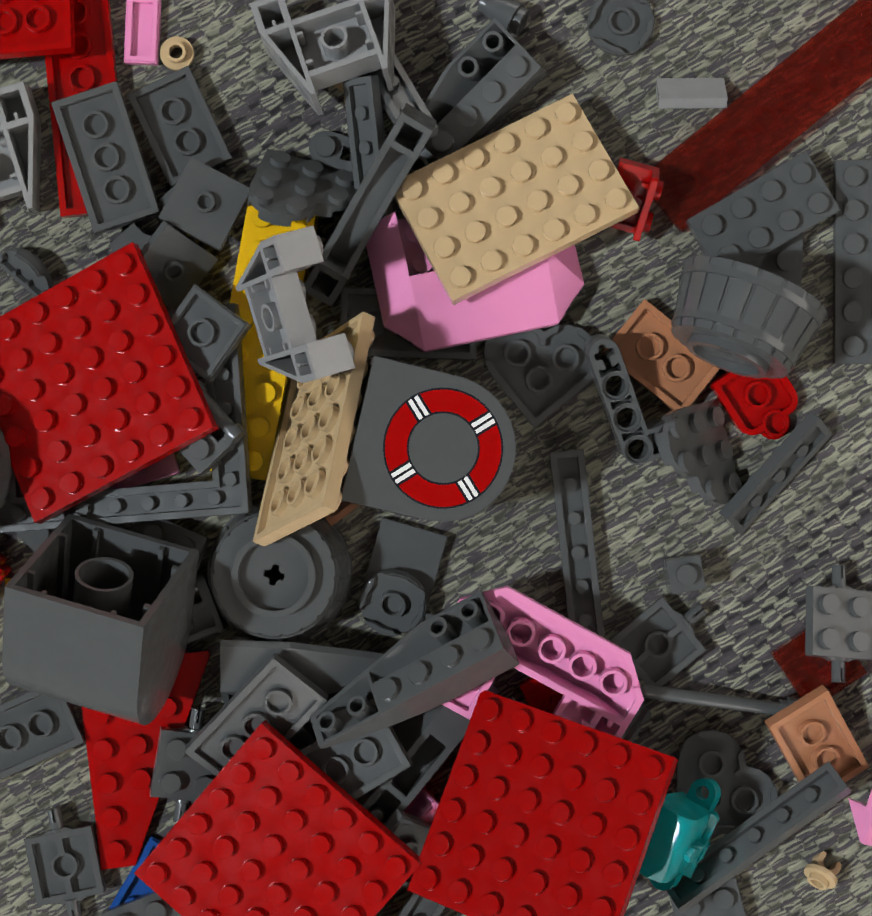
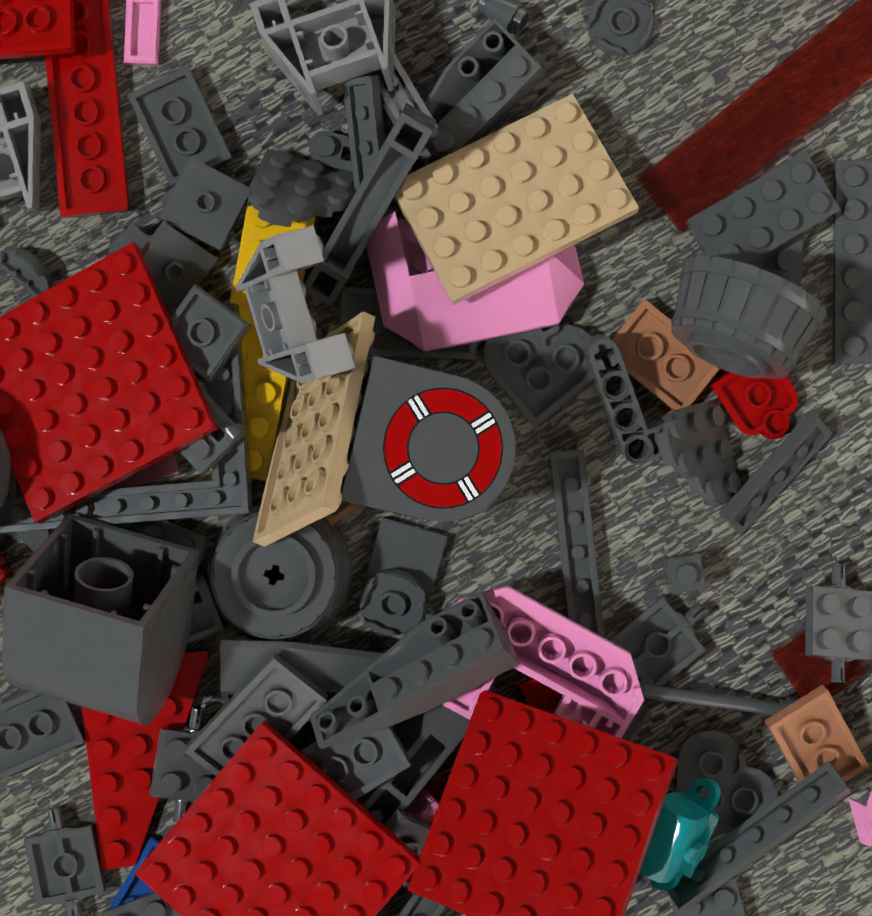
(106, 158): dark grey plate -> none
(177, 63): tan plate -> none
(644, 186): red bracket -> none
(691, 93): light grey tile -> none
(819, 875): tan plate -> none

